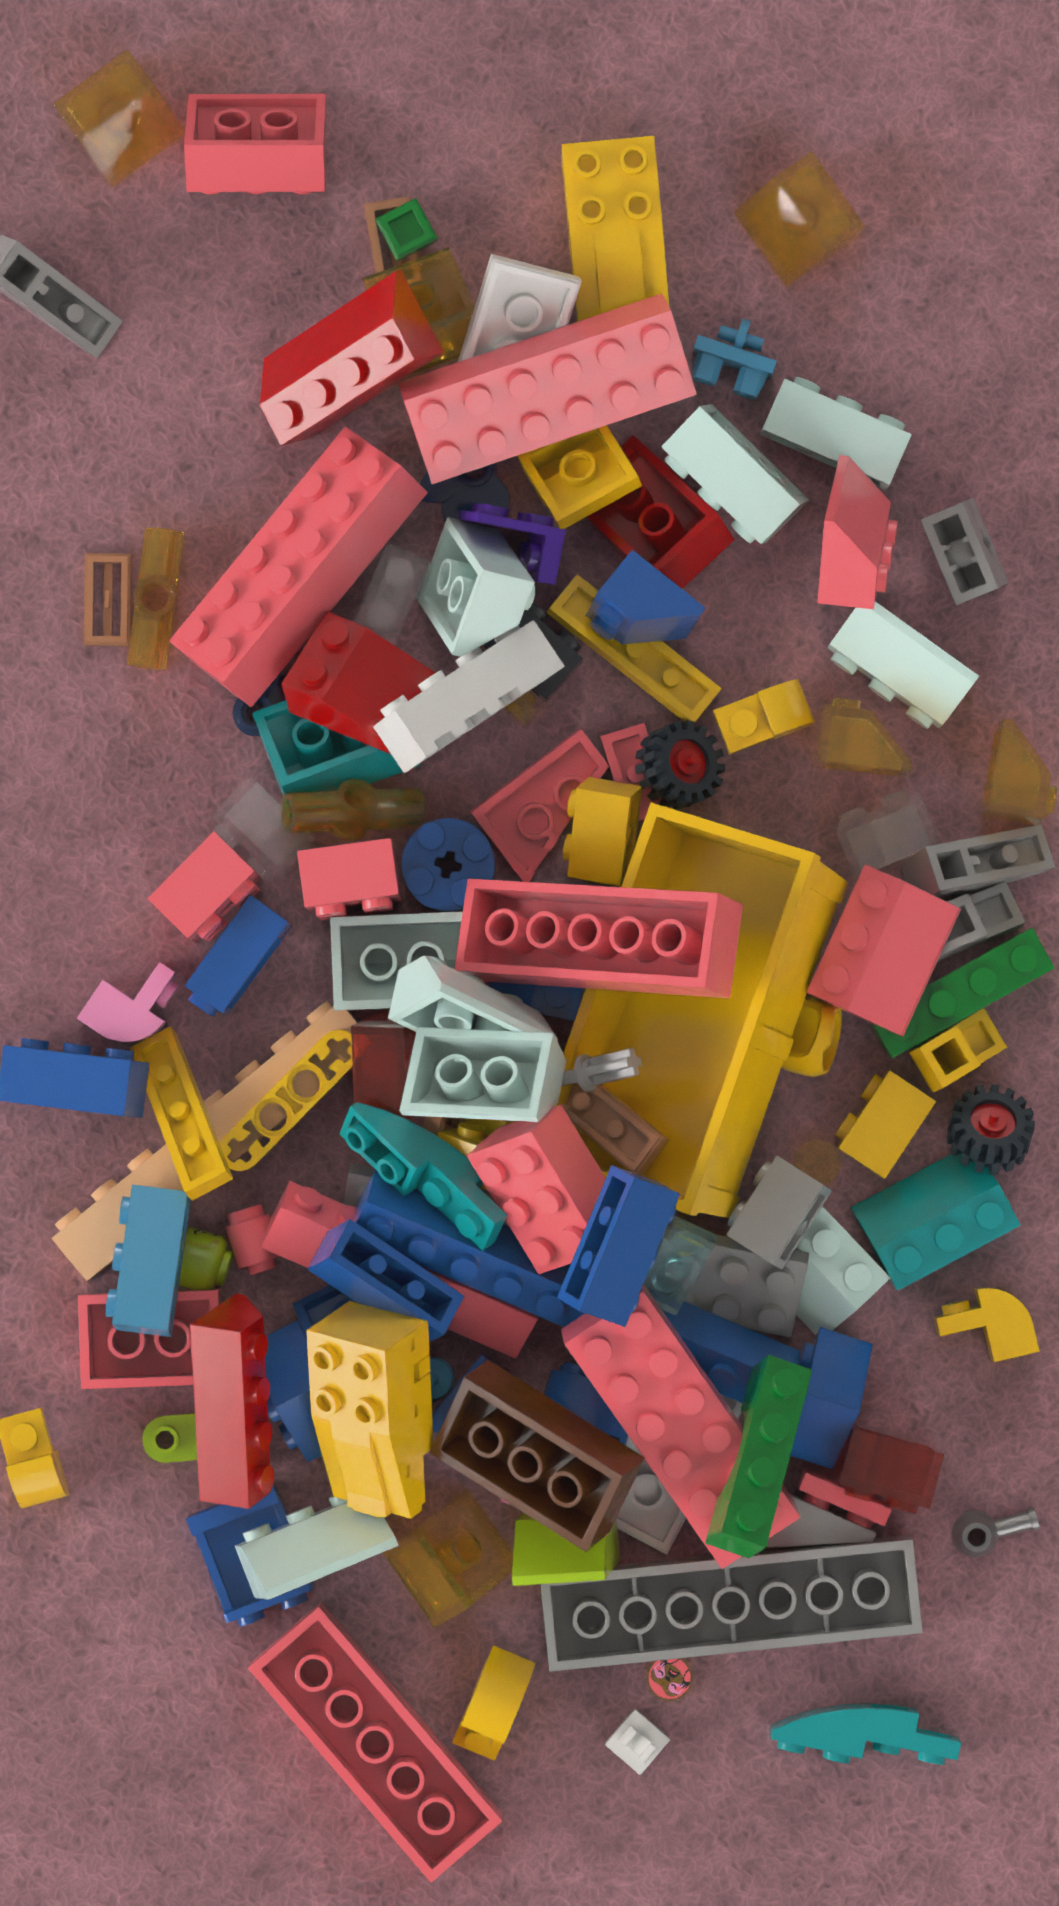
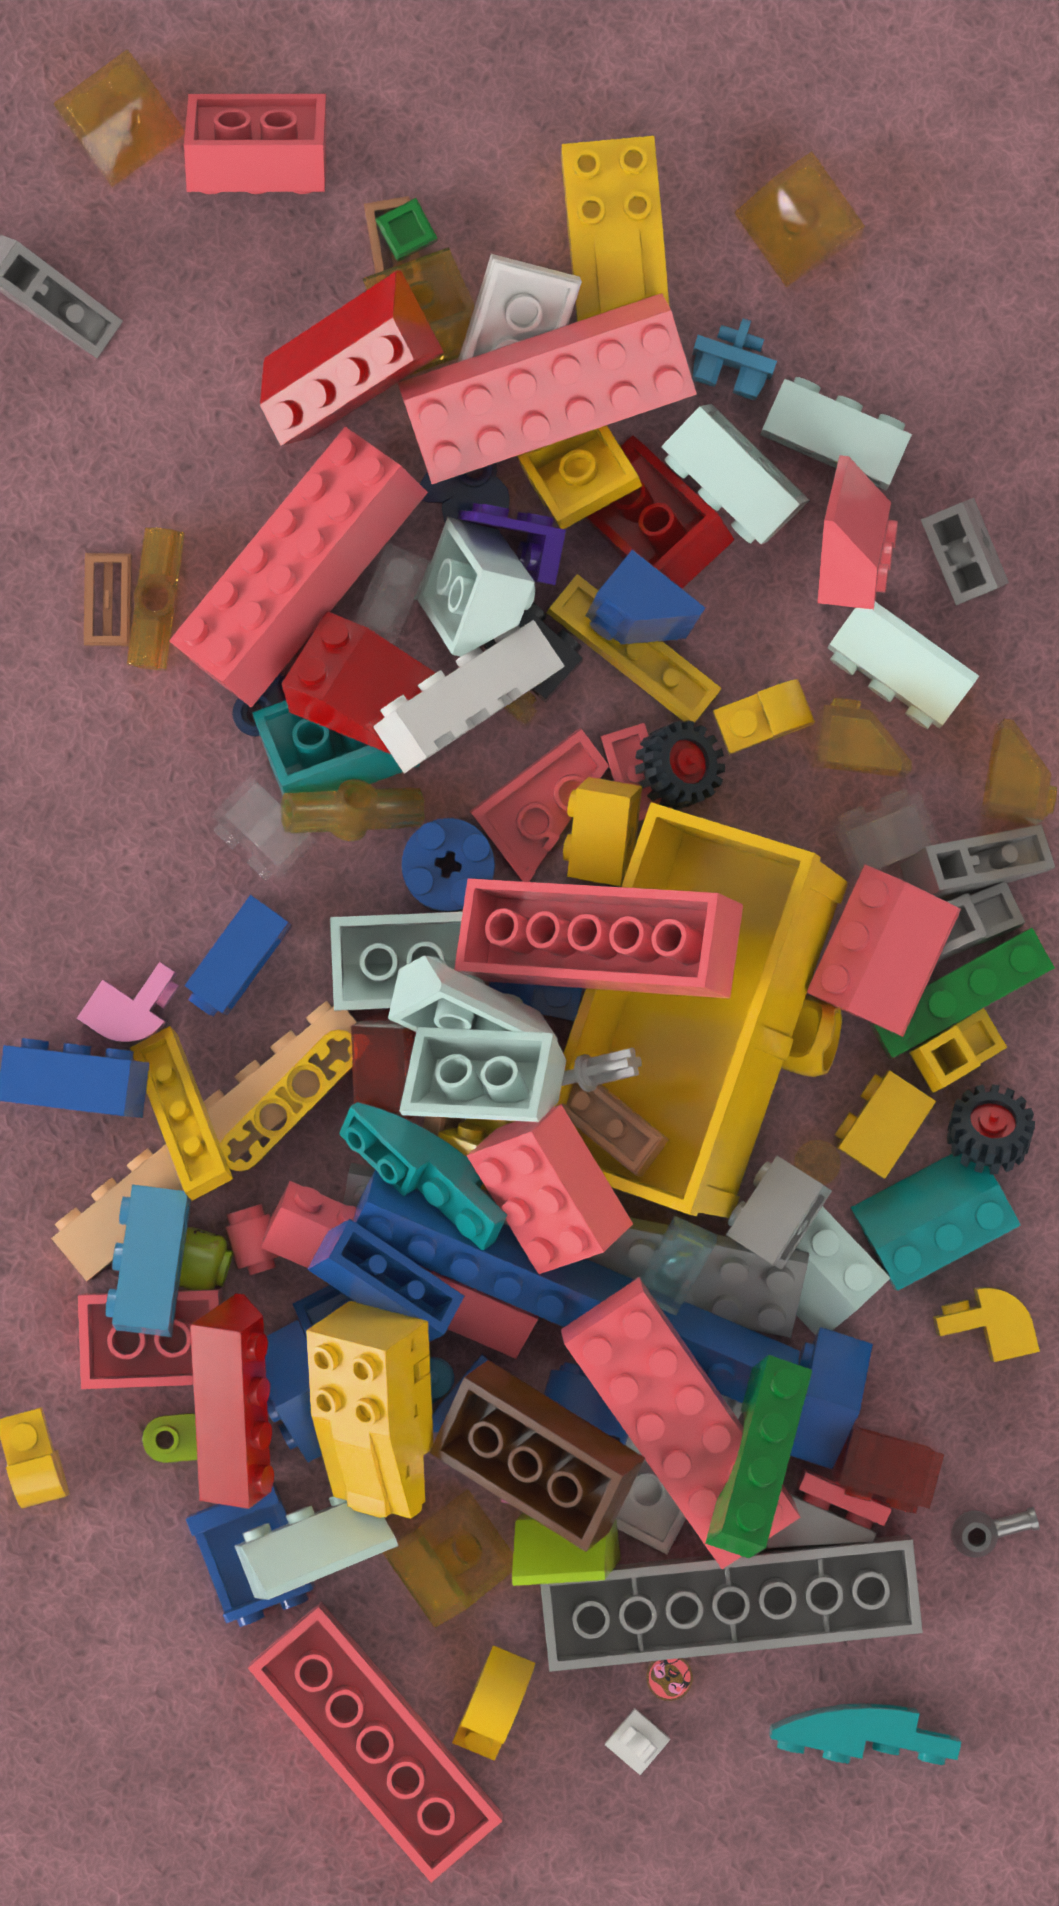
(206, 889): coral brick -> none
(350, 878): coral brick -> none
(618, 1246): blue brick -> none

